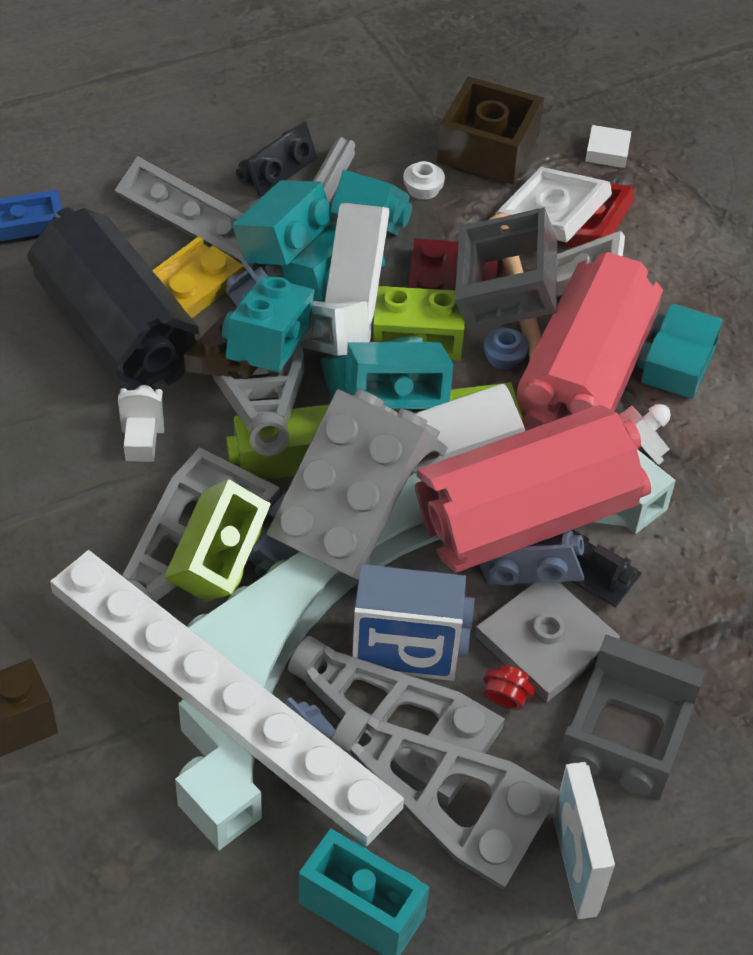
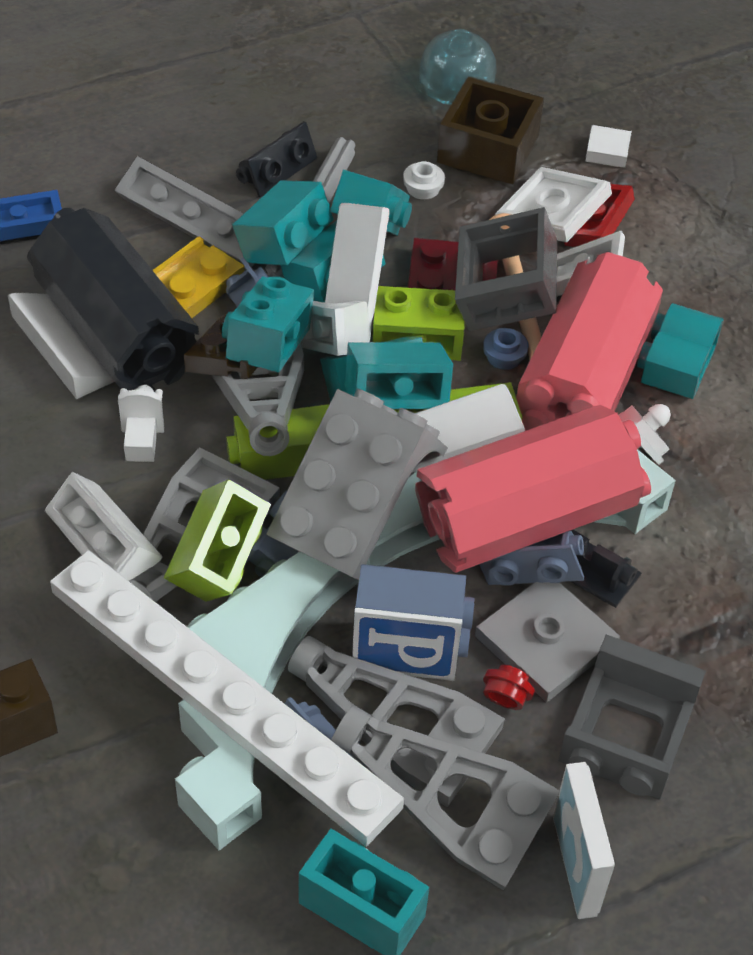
(58, 343): none -> white slope
(99, 525): none -> white slope
(453, 58): none -> clear light blue cylinder

